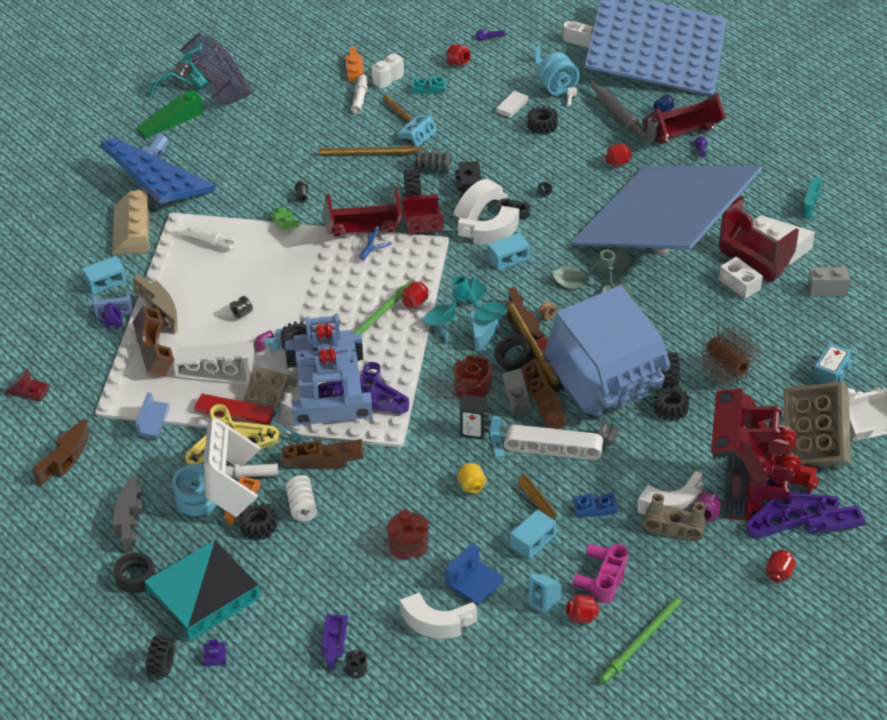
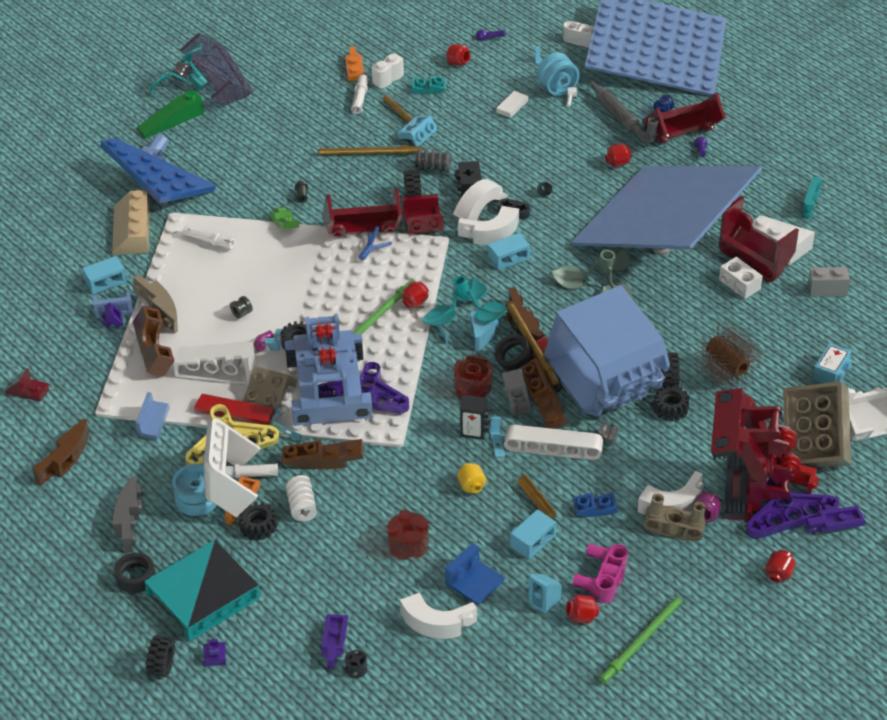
(542, 120): black tyre -> none
(547, 310): medium nougat bush -> none

